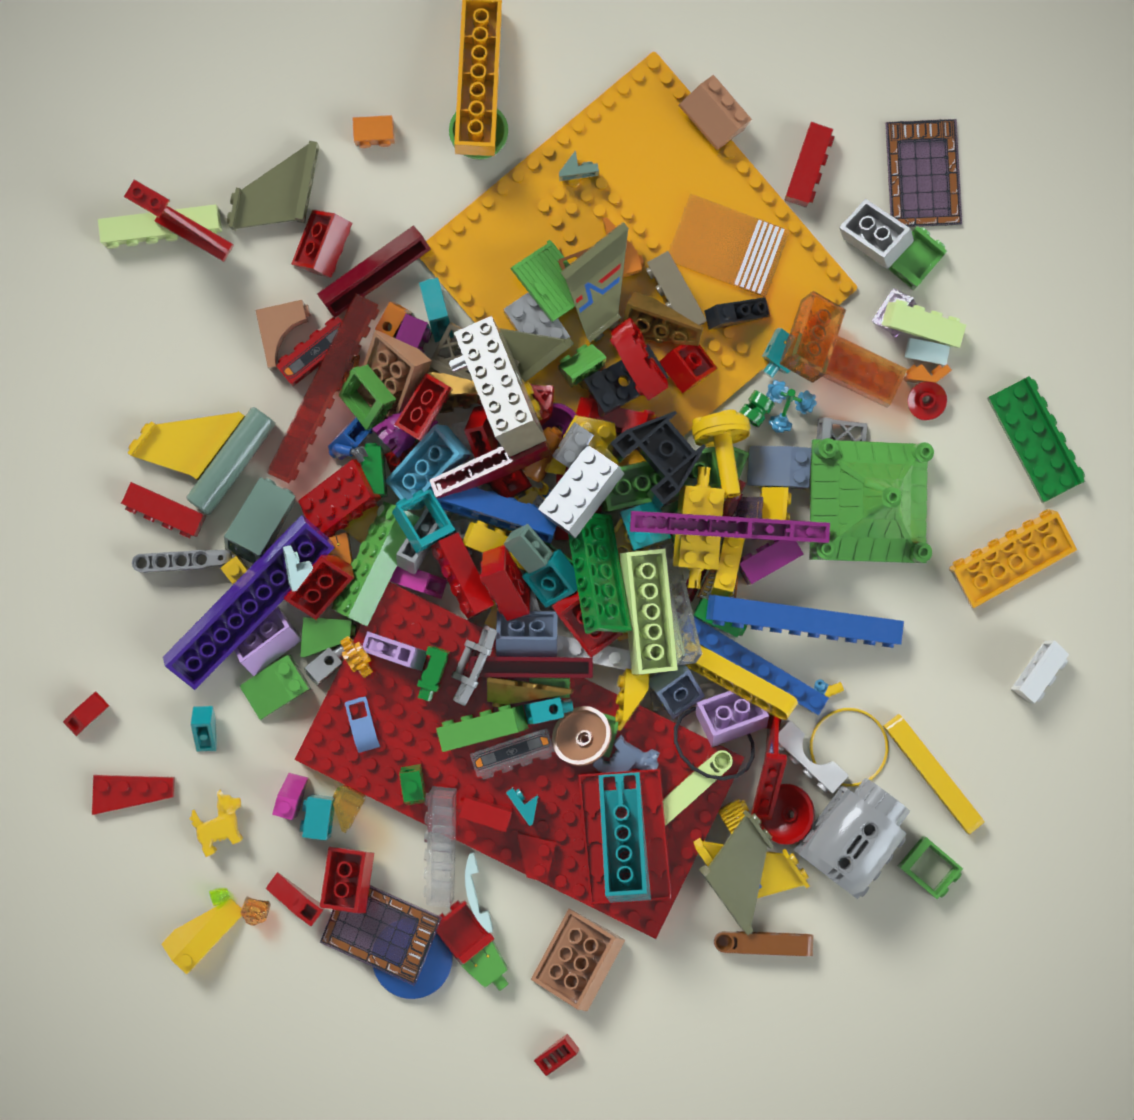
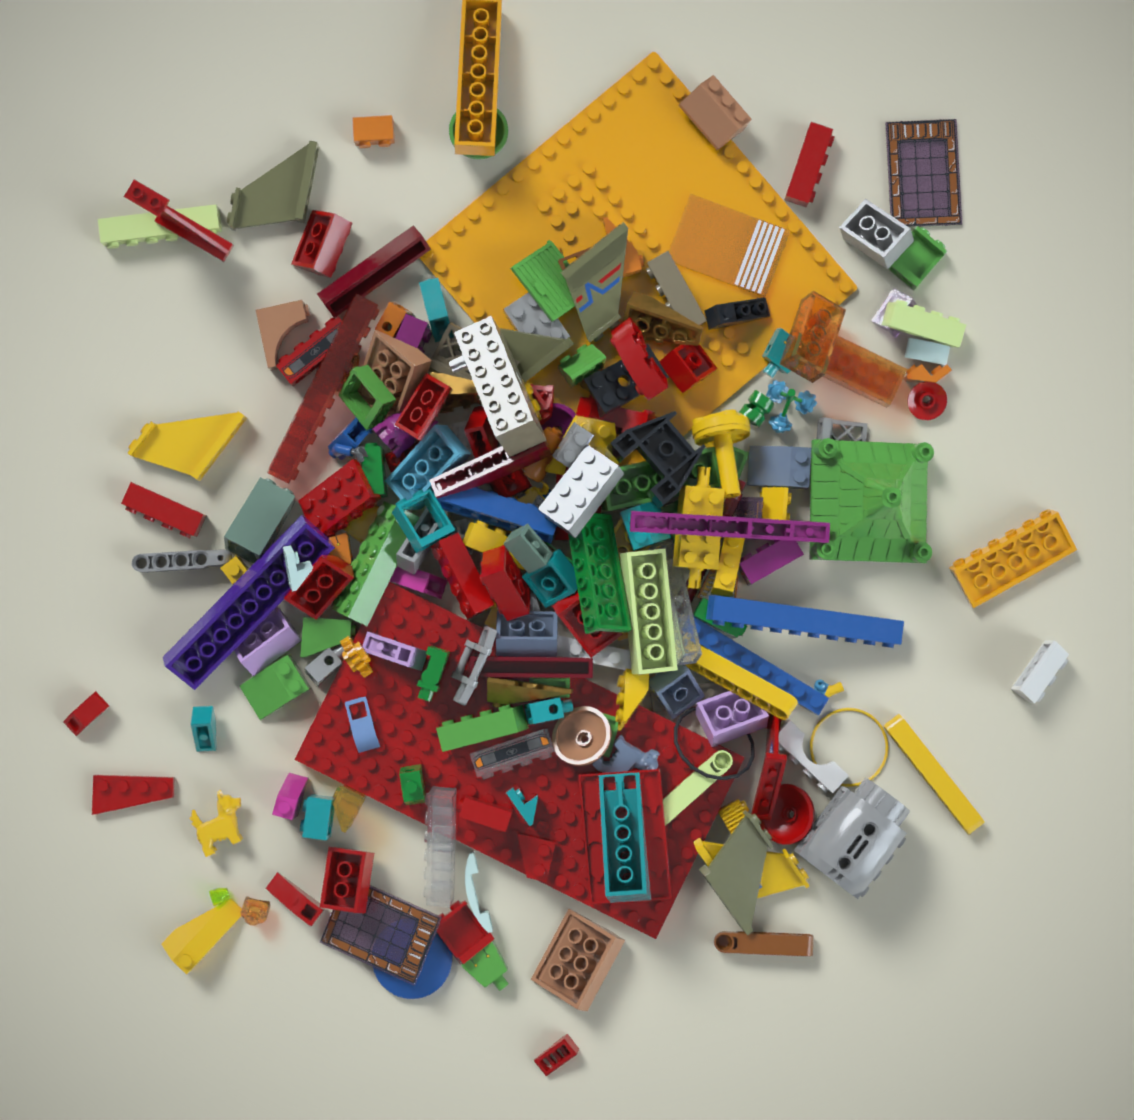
(231, 460): sand green cylinder -> none
(573, 171): sand green slope -> none
(915, 853): bright green window -> none
(1036, 439): green bracket -> none

